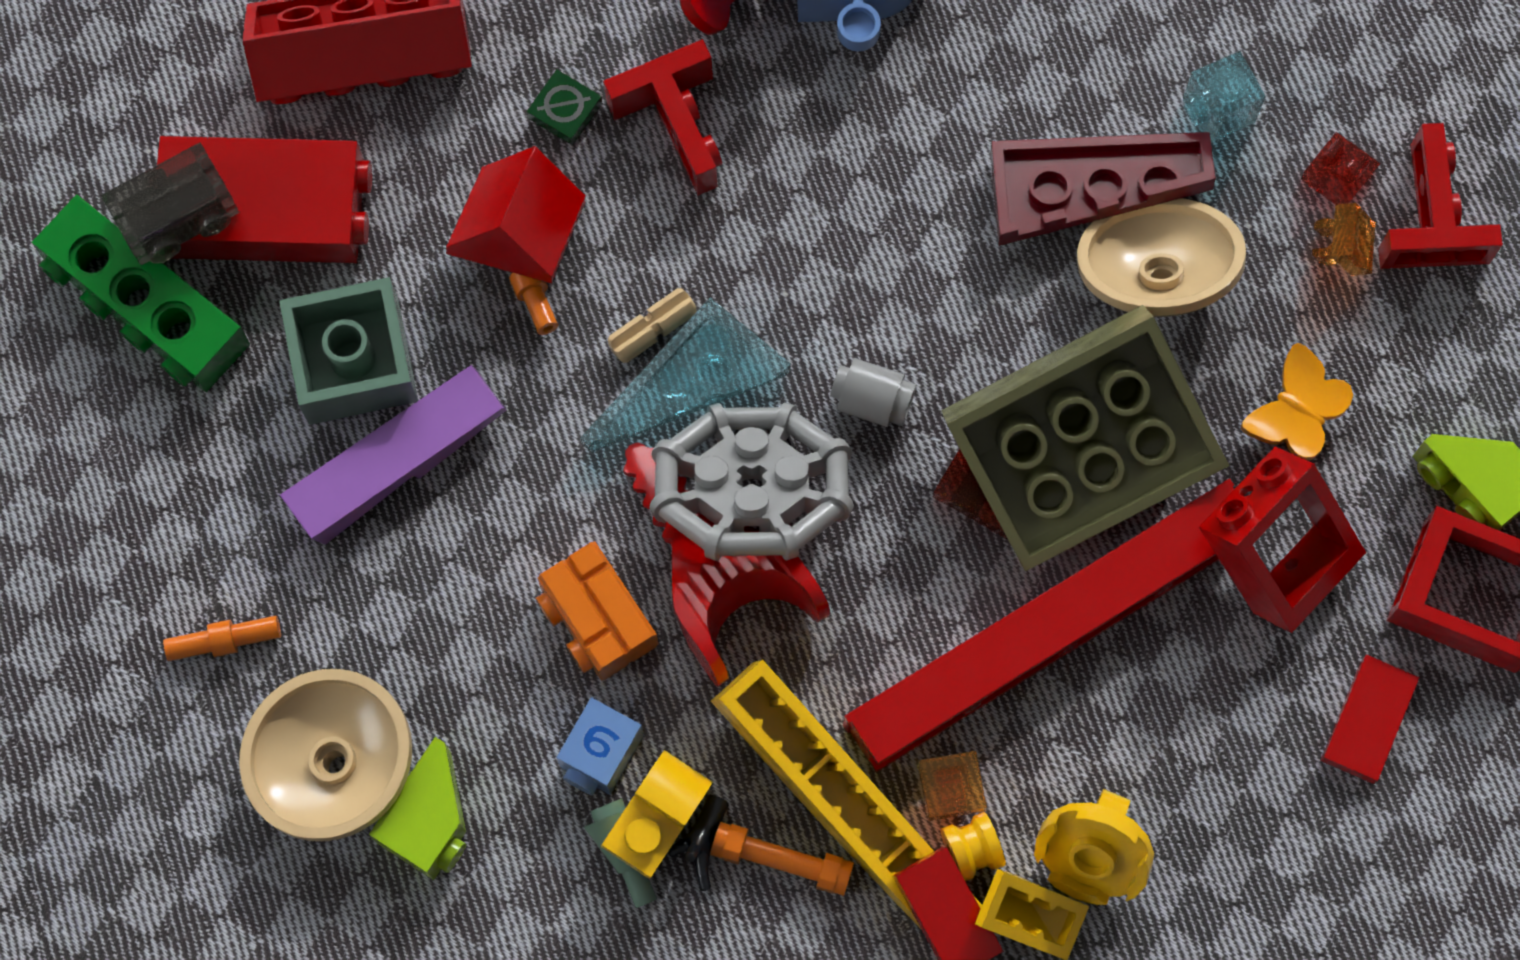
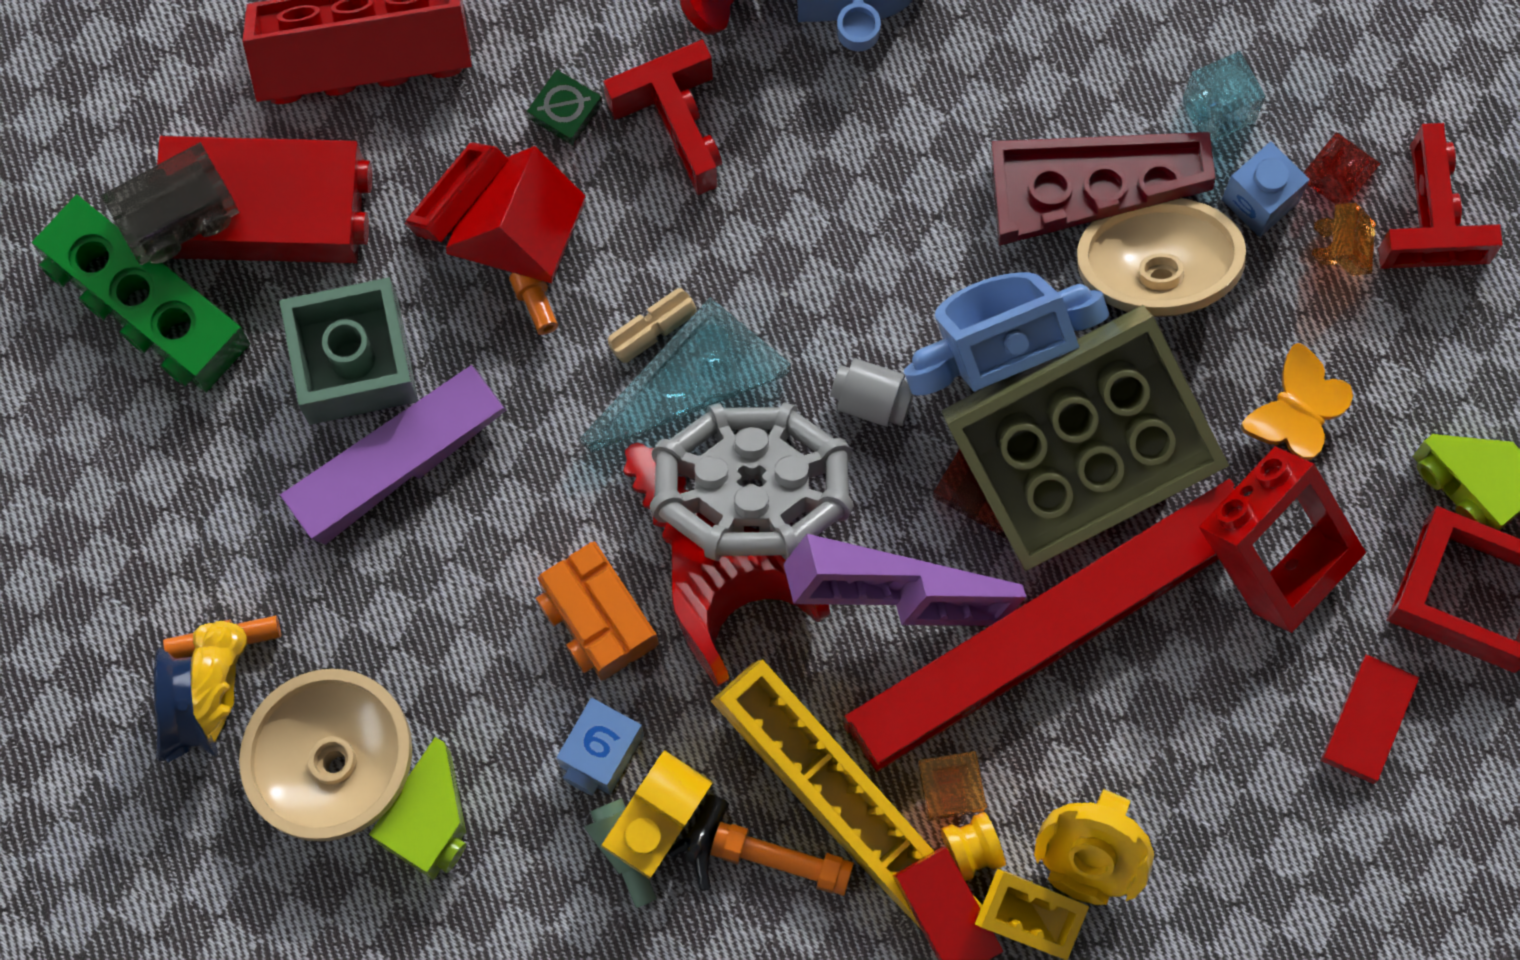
(196, 691): none -> piece
(456, 191): none -> red tile
(923, 592): none -> medium lavender slope
(1003, 330): none -> medium blue piece
(1265, 189): none -> medium blue brick

